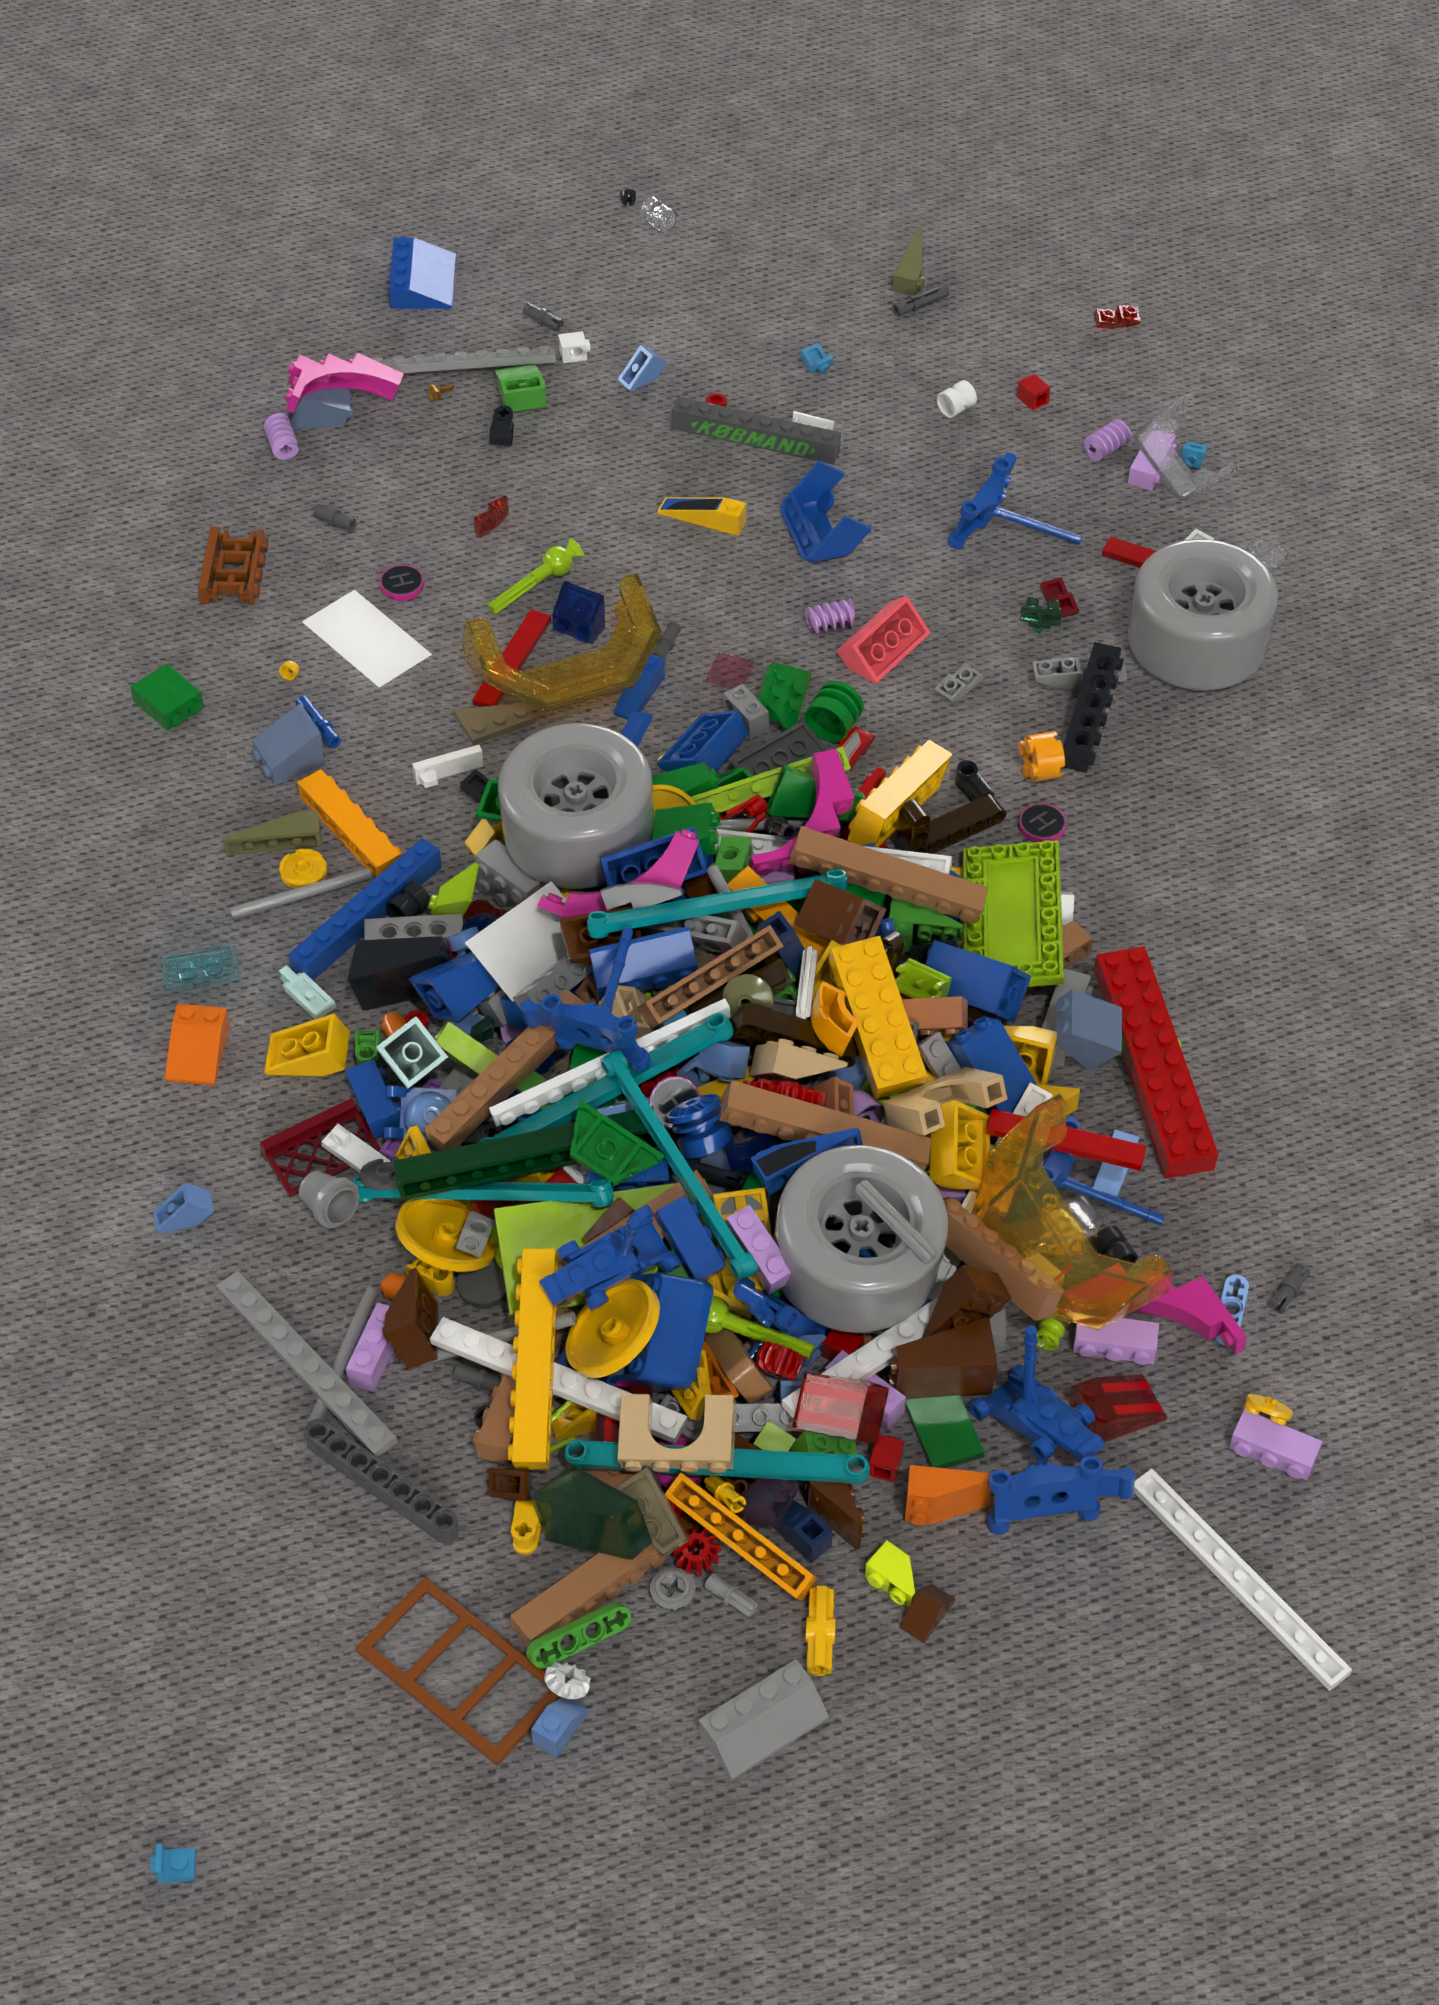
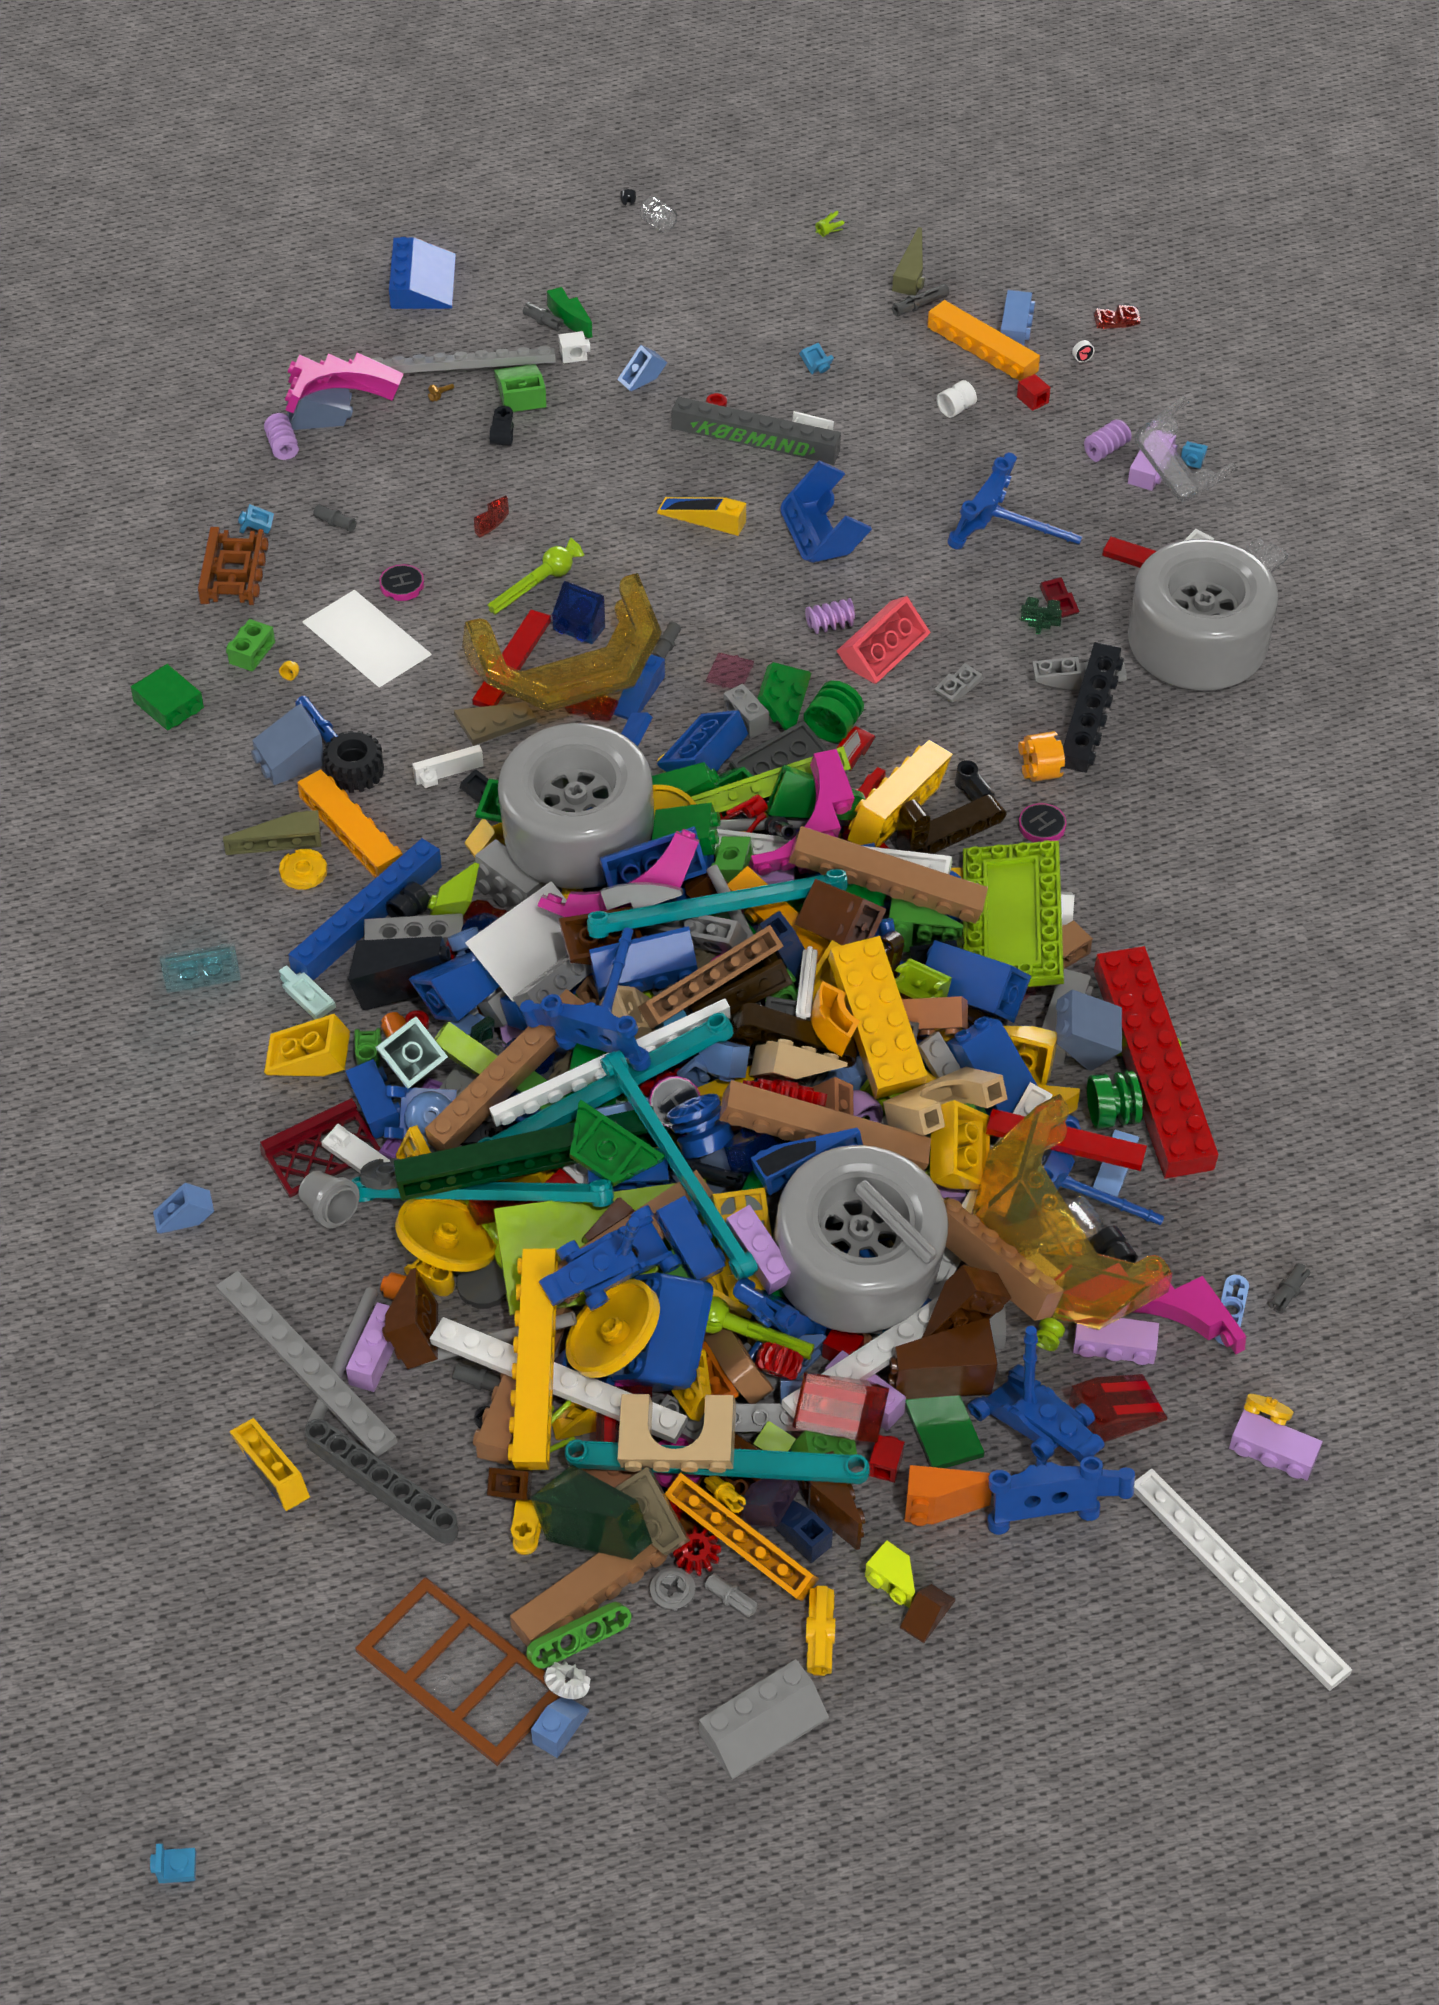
(197, 1044): orange slope -> none
(250, 645): none -> bright green brick
(255, 518): none -> dark azure bracket
(271, 1464): none -> yellow slope
(300, 893): light grey piece -> none
(354, 747): none -> black tyre
(475, 1234): light grey brick -> none
(570, 311): none -> green slope
(597, 708): none -> clear red slope
(747, 987): olive dish -> none
(824, 227): none -> lime piece
(983, 341): none -> light orange brick
(1018, 316): none -> medium blue brick
(1083, 351): none -> tile
(1114, 1099): none -> green wheel

